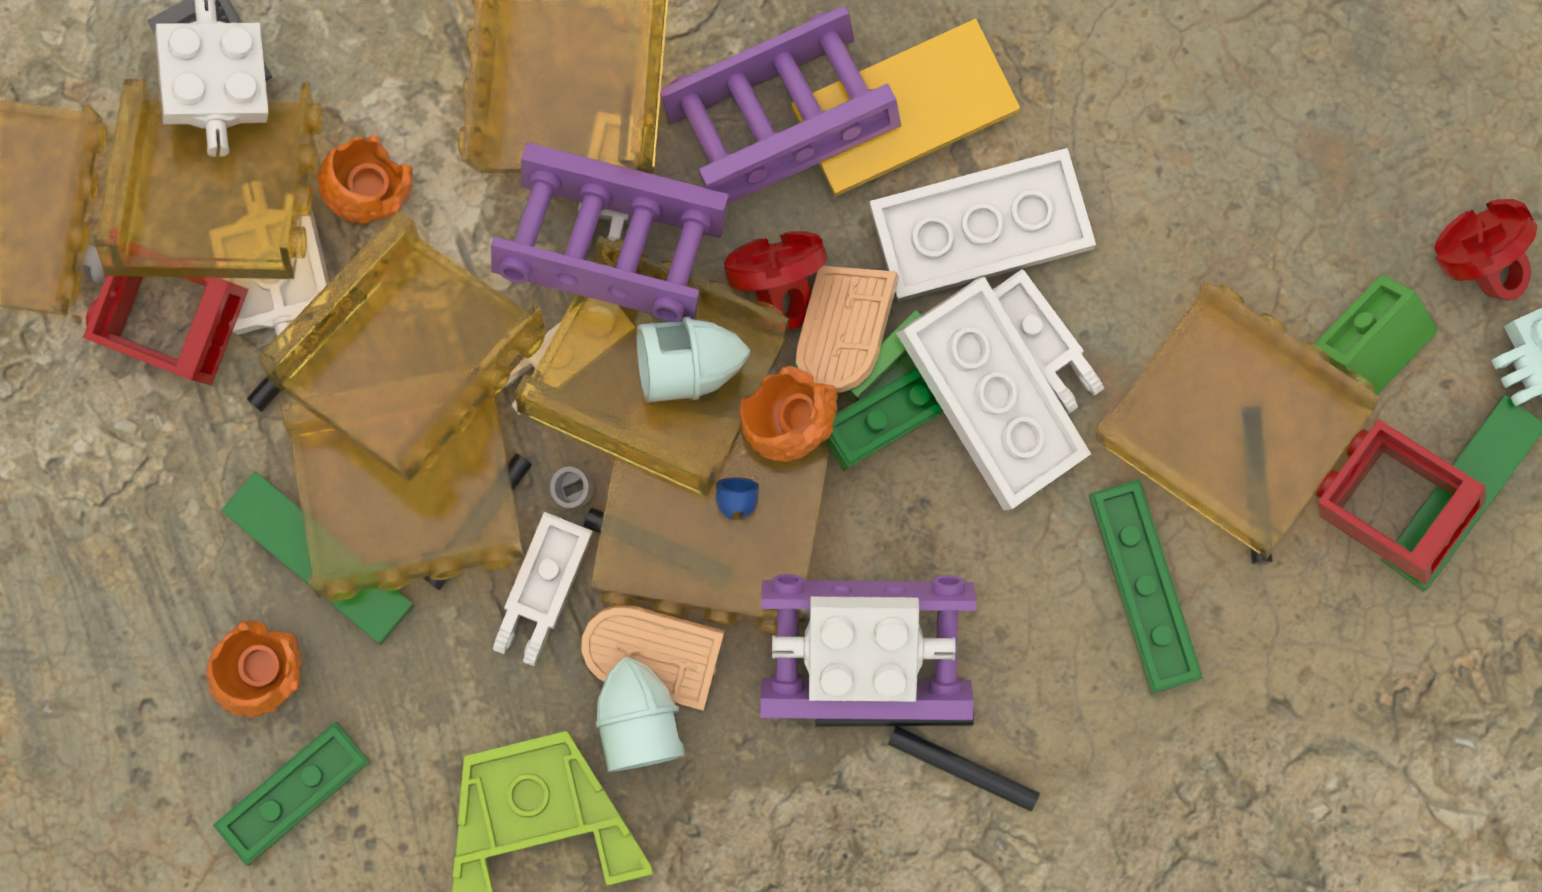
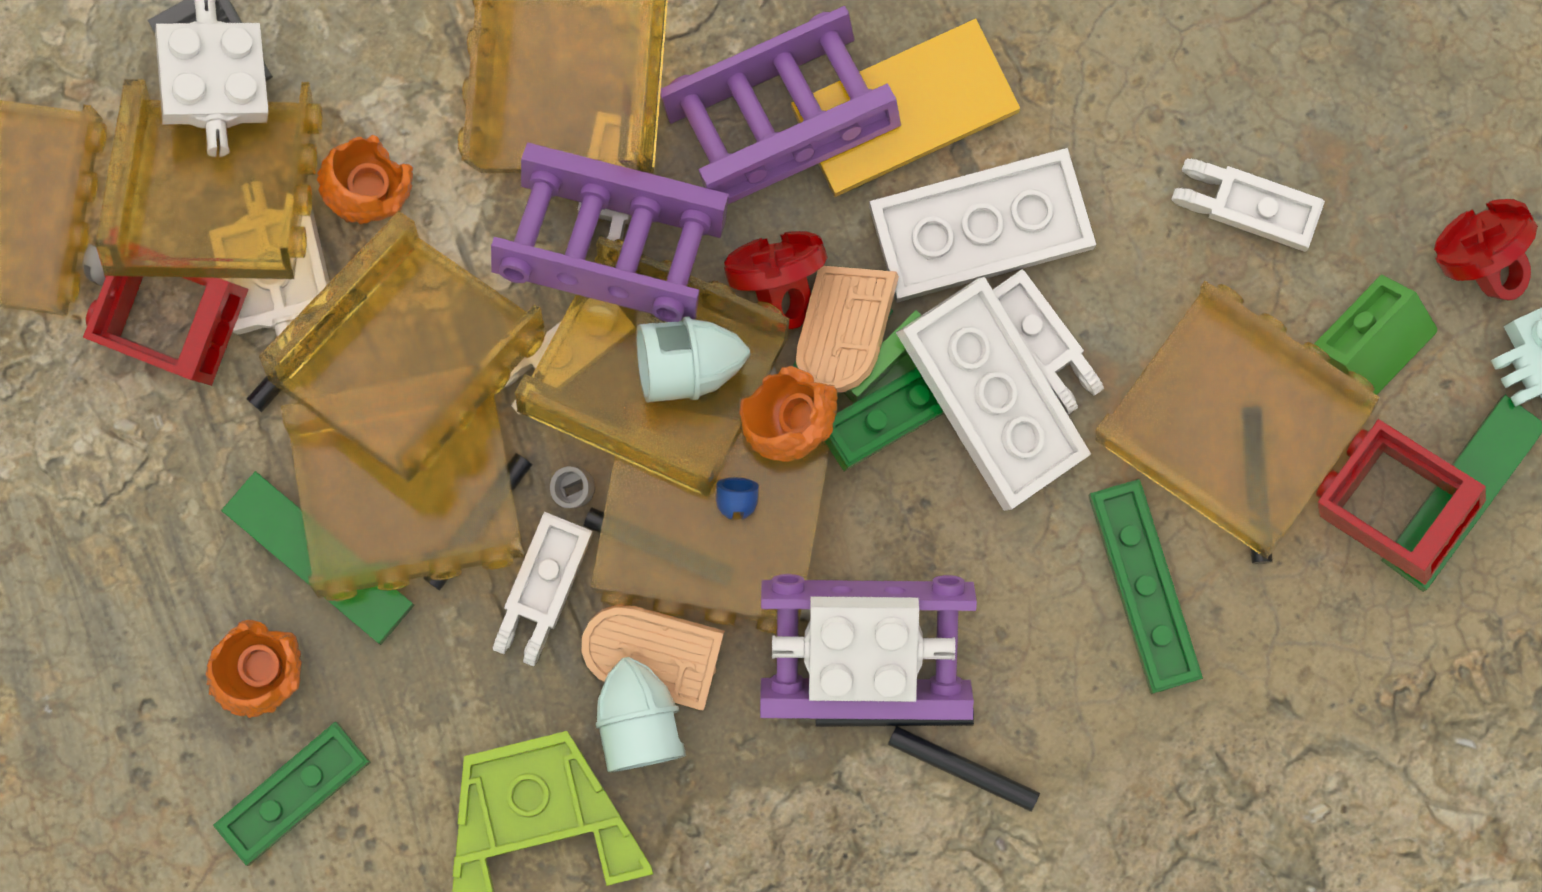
(1252, 204): none -> white hinge

